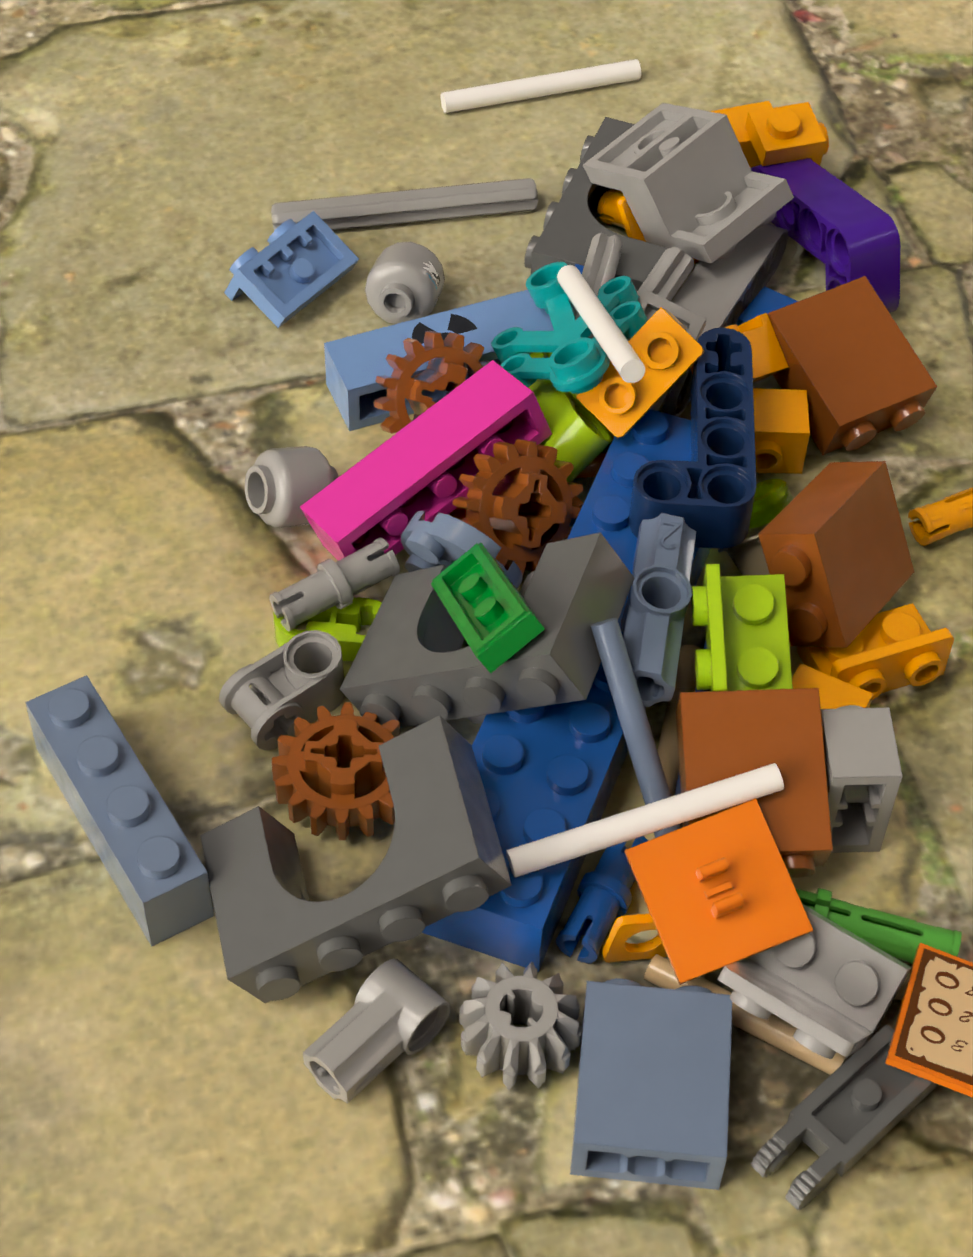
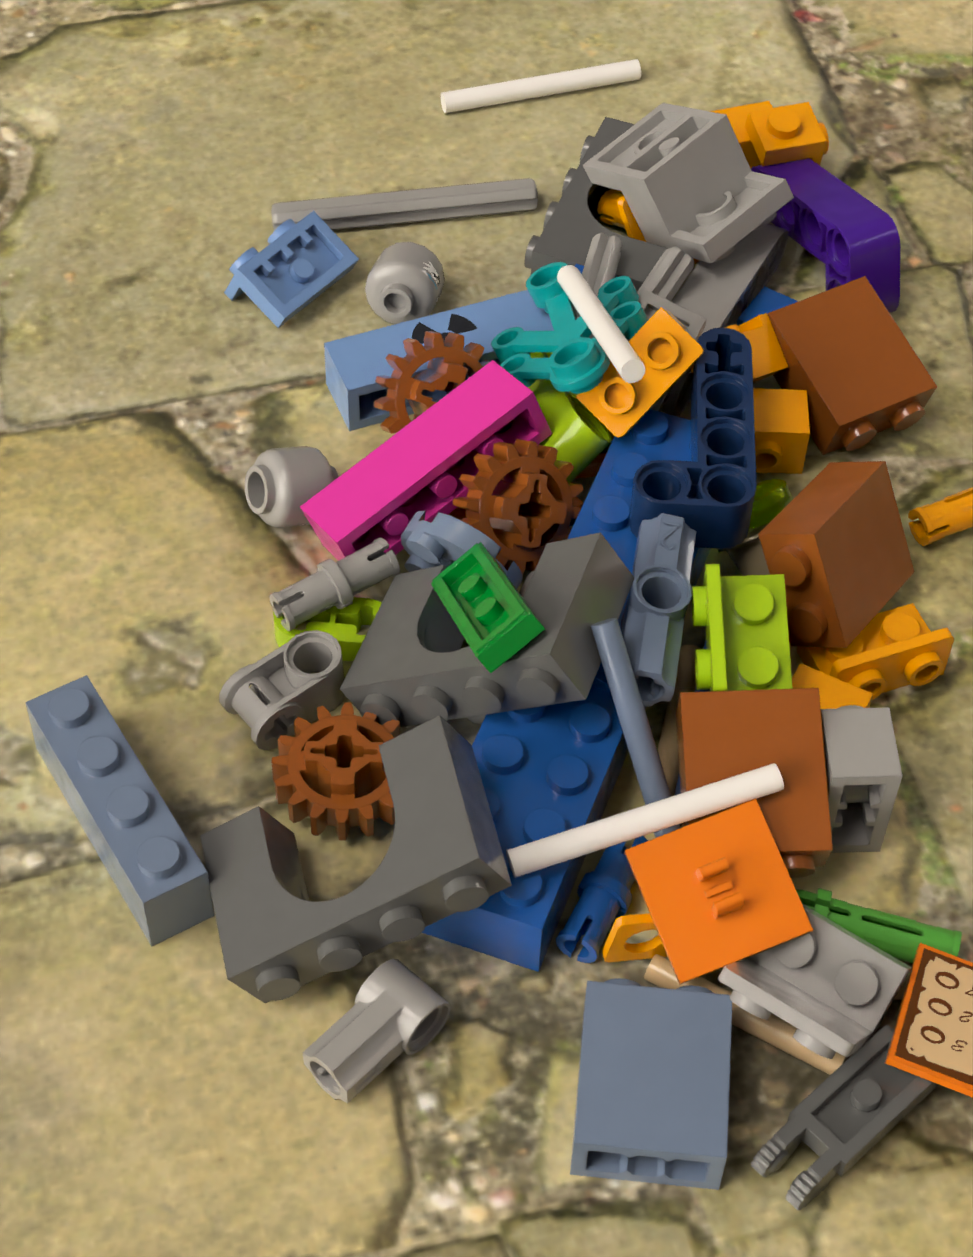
(520, 1050): light grey gear -> none

